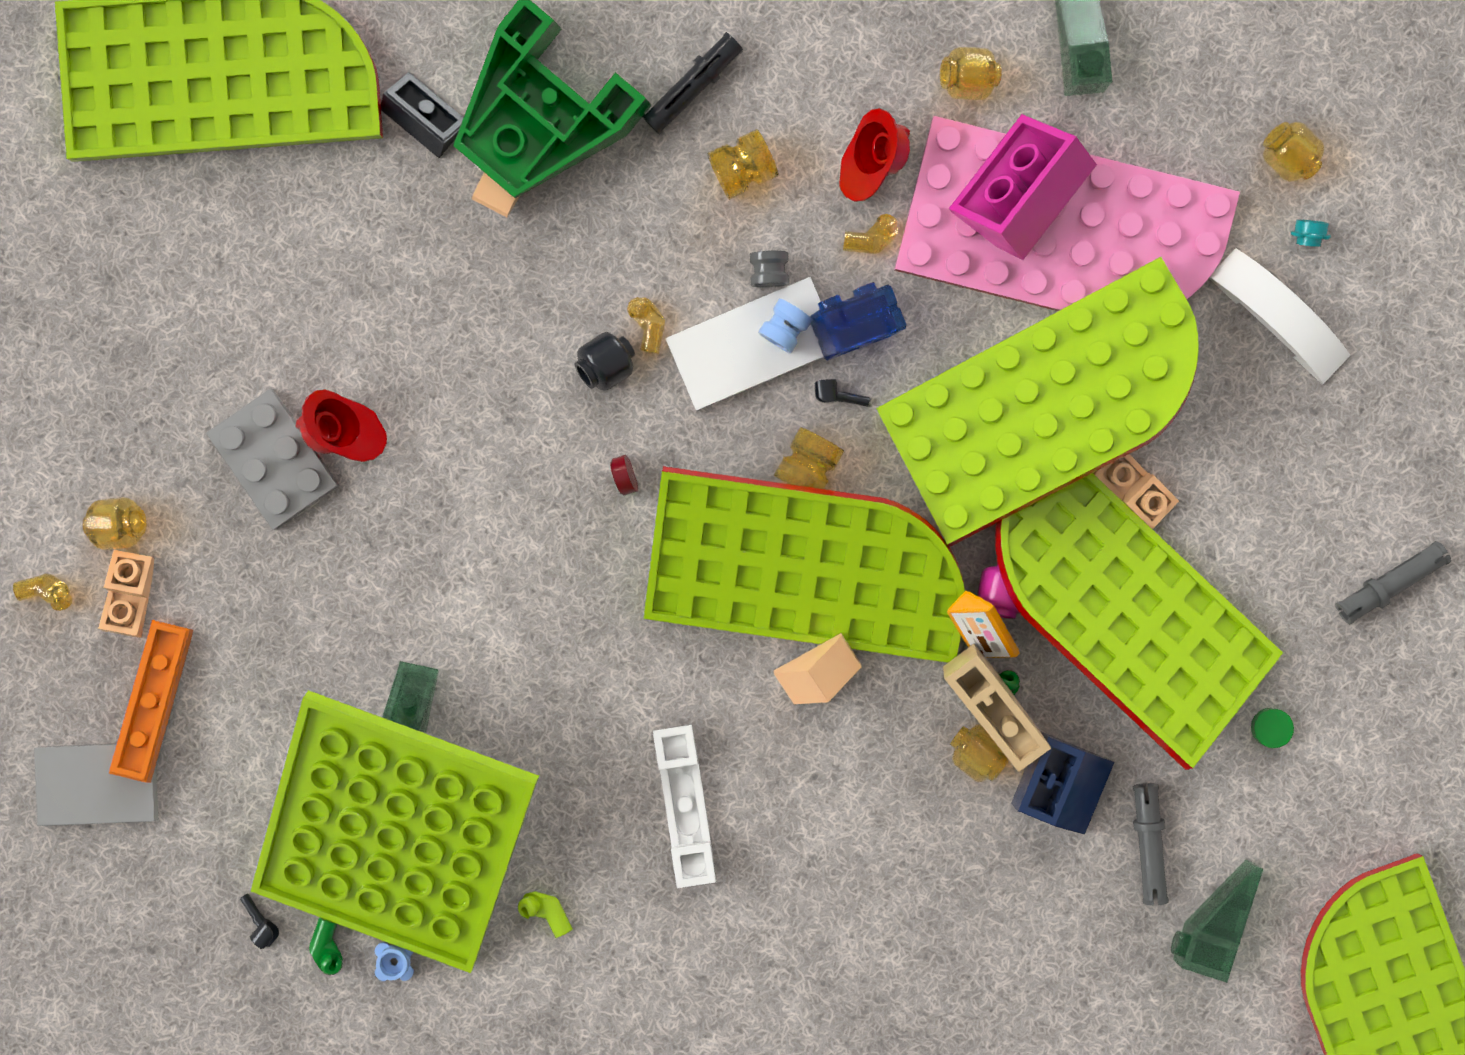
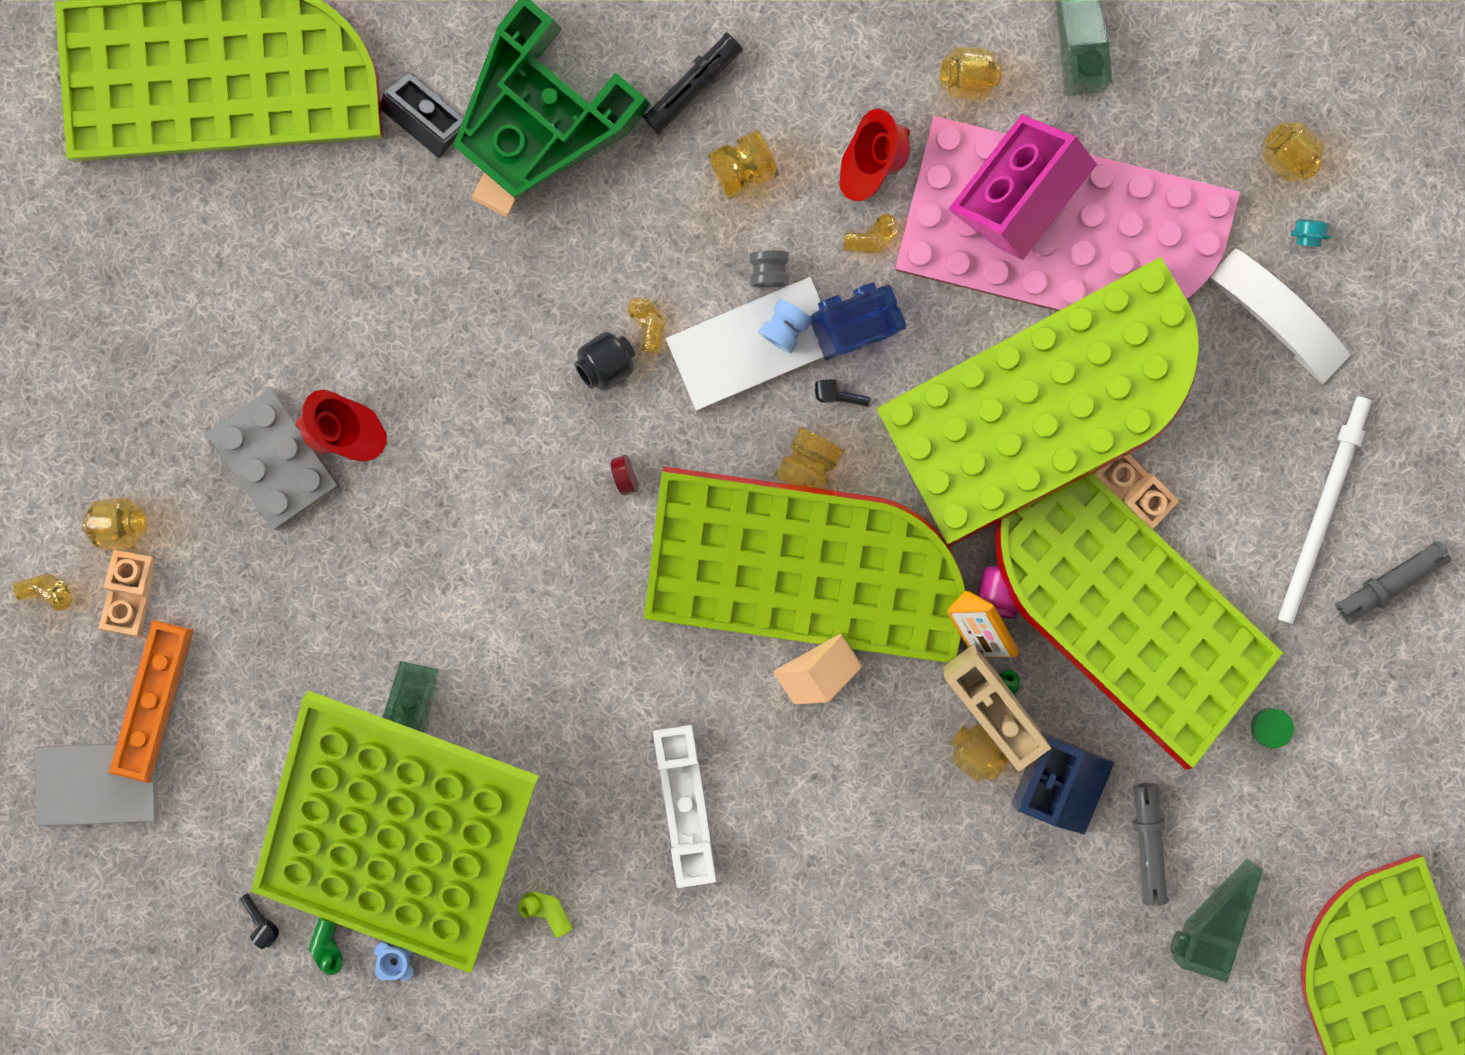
(1349, 438): none -> white bar

